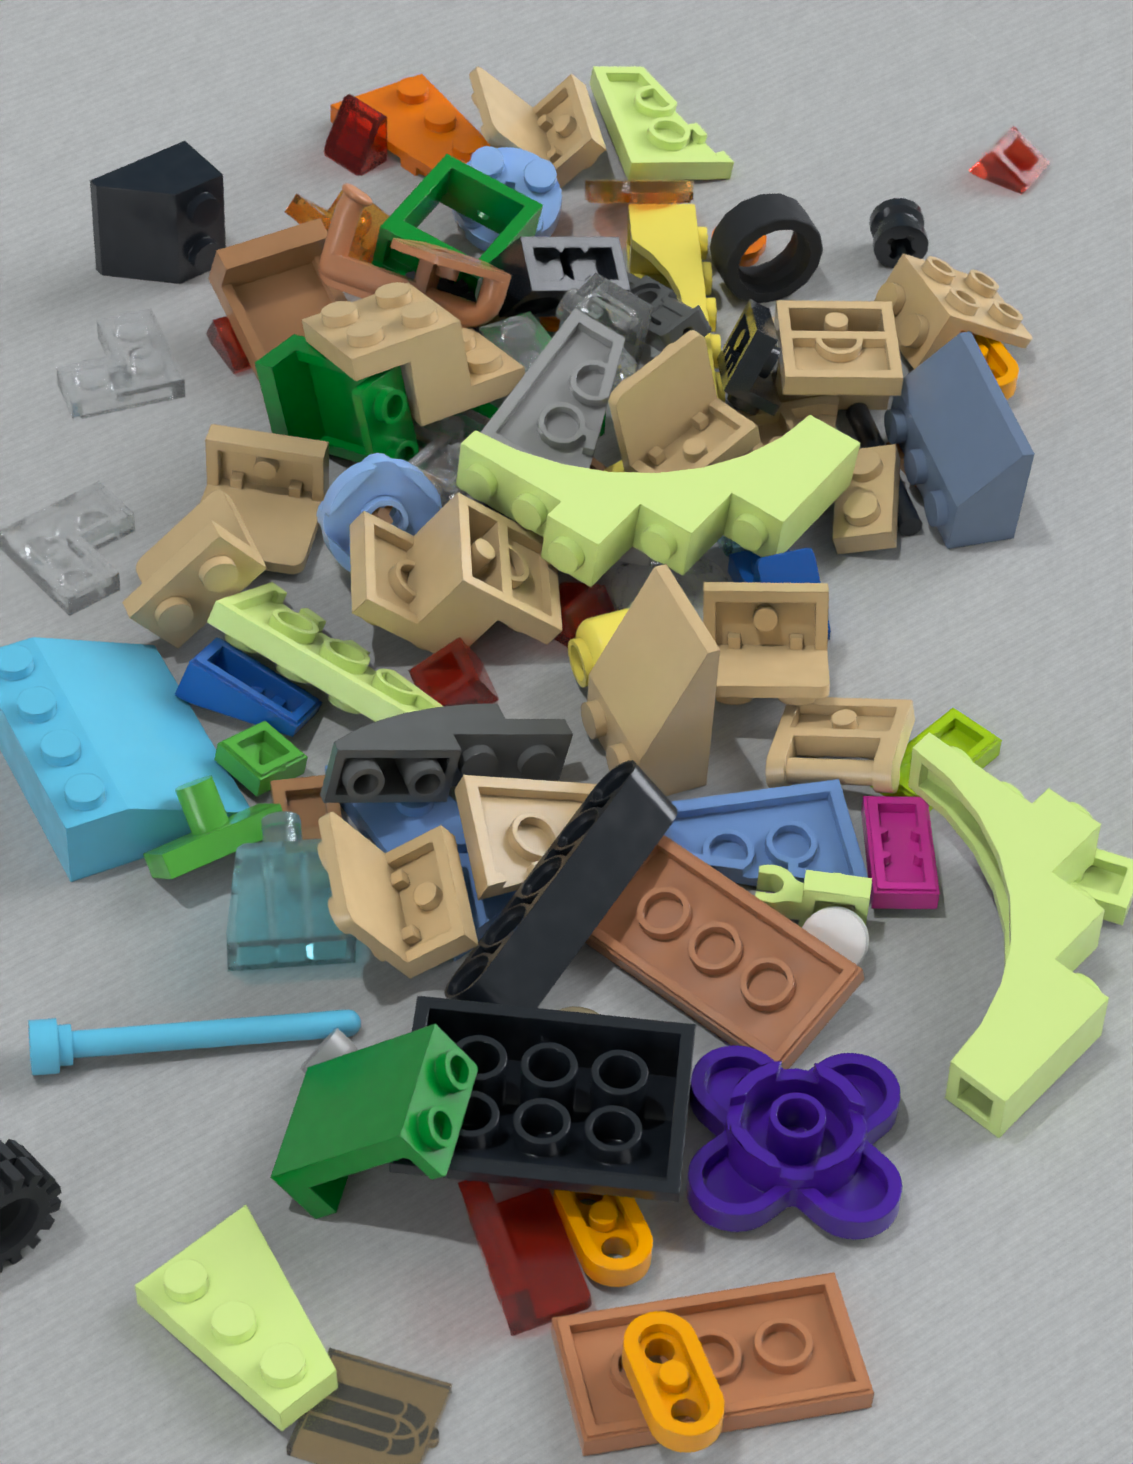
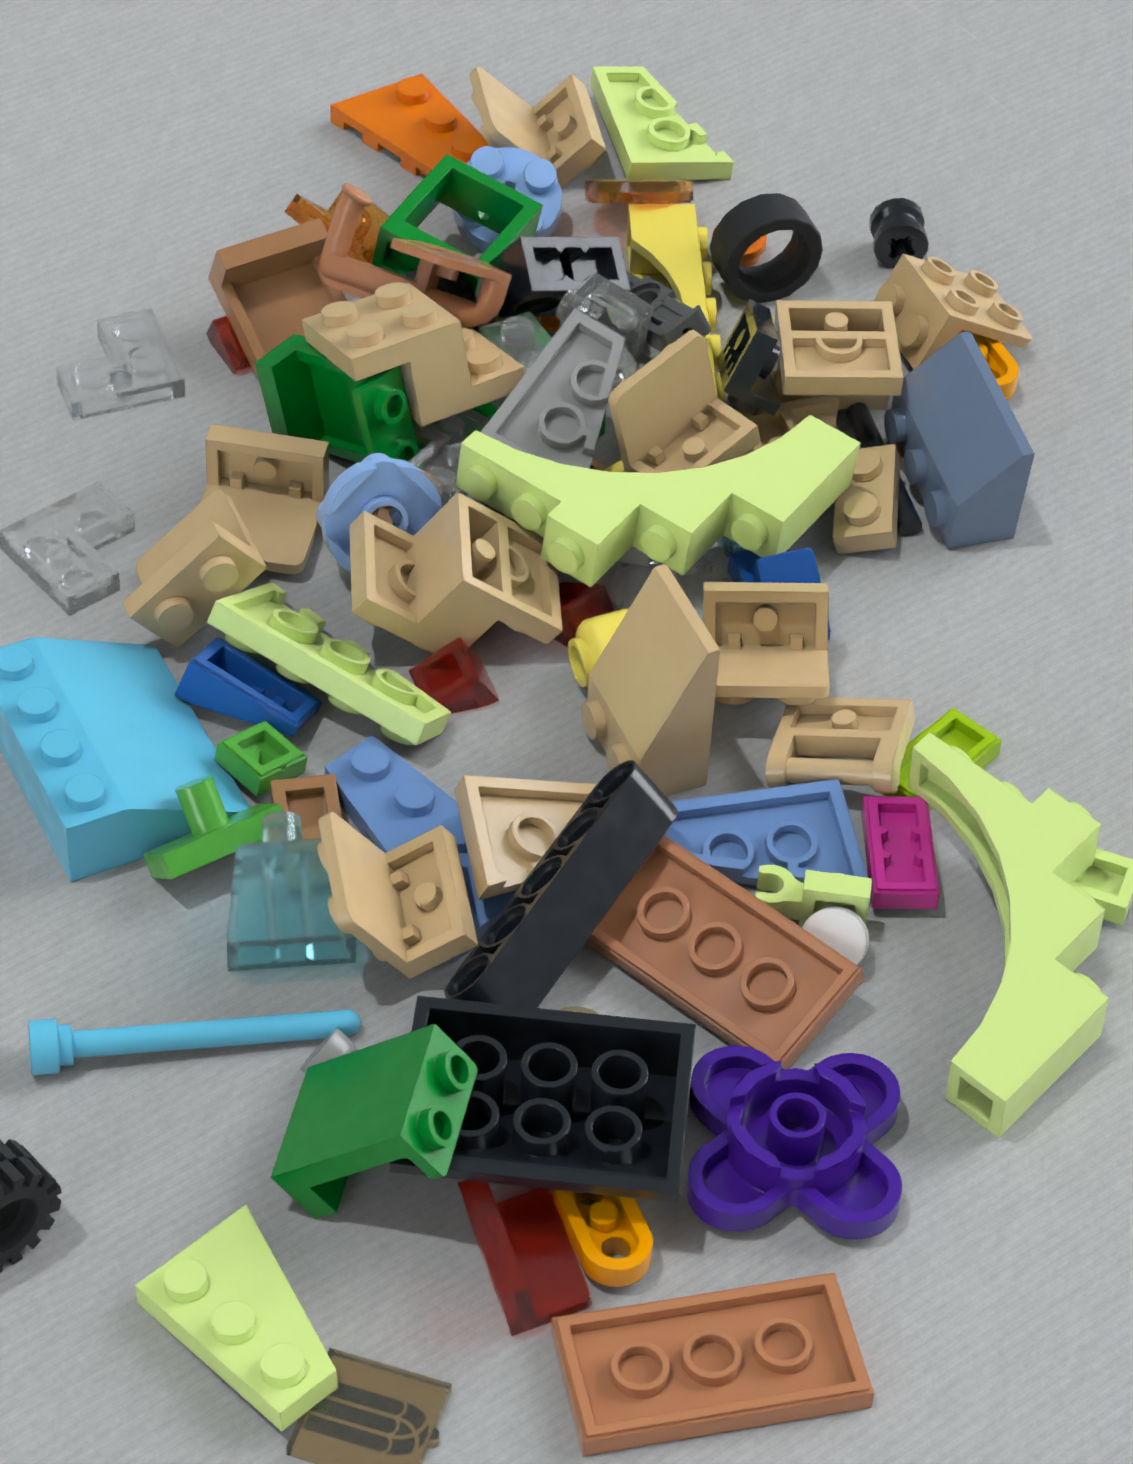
(159, 217): black slope -> none
(357, 137): clear red slope -> none
(431, 749): dark grey slope -> none
(677, 1386): light orange plate -> none
(1011, 162): clear red slope -> none

